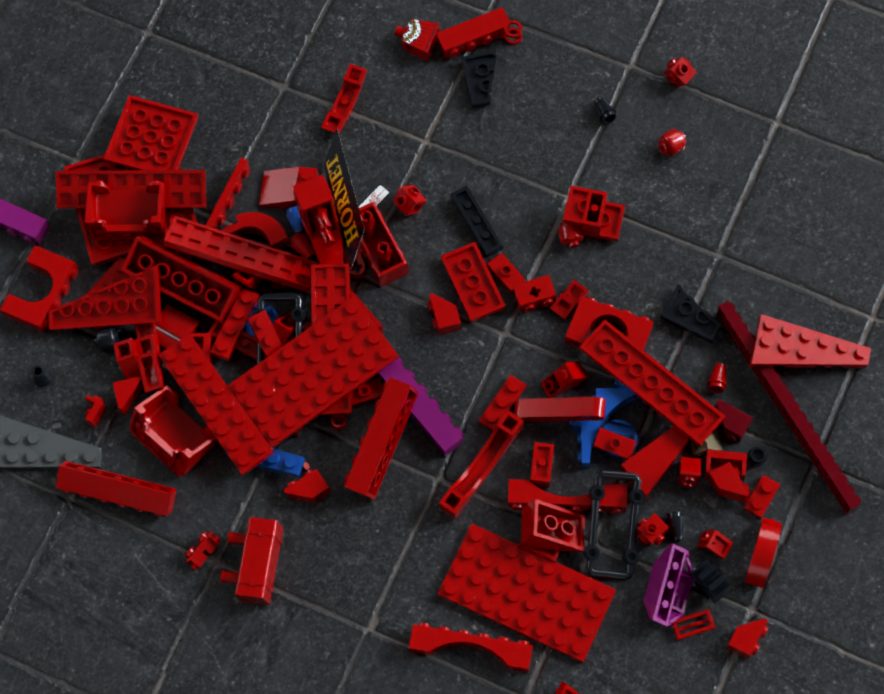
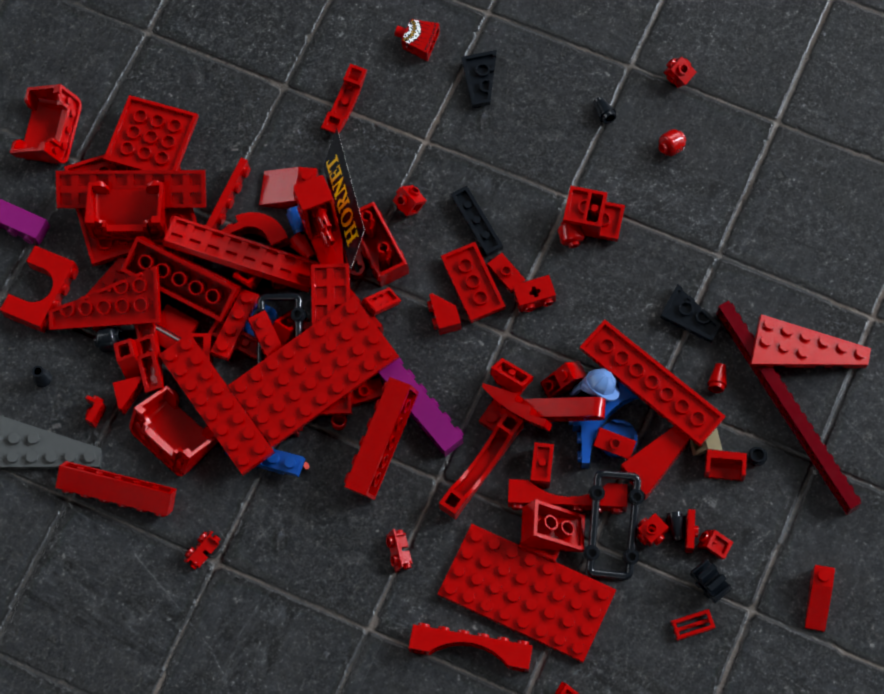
(50, 125): none -> red windscreen
(258, 560): red piece -> none
(309, 488): red slope -> none
(376, 196): white sticker -> none
(381, 301): none -> red plate
(399, 559): none -> red hinge
(477, 32): red hinge -> none
(510, 376): none -> red slope
(513, 403): none -> red slope
(569, 300): red slope -> none
(591, 312): red arch -> none
(599, 383): none -> medium blue piece
(669, 586): magenta wedge -> none
(689, 472): red slope -> none
(691, 531): none -> red plate
(728, 483): red slope -> none
(735, 422): dark red slope -> none
(746, 637): red slope -> none
(762, 496): red plate -> none
(763, 552): red arch -> none
(819, 597): none -> red slope

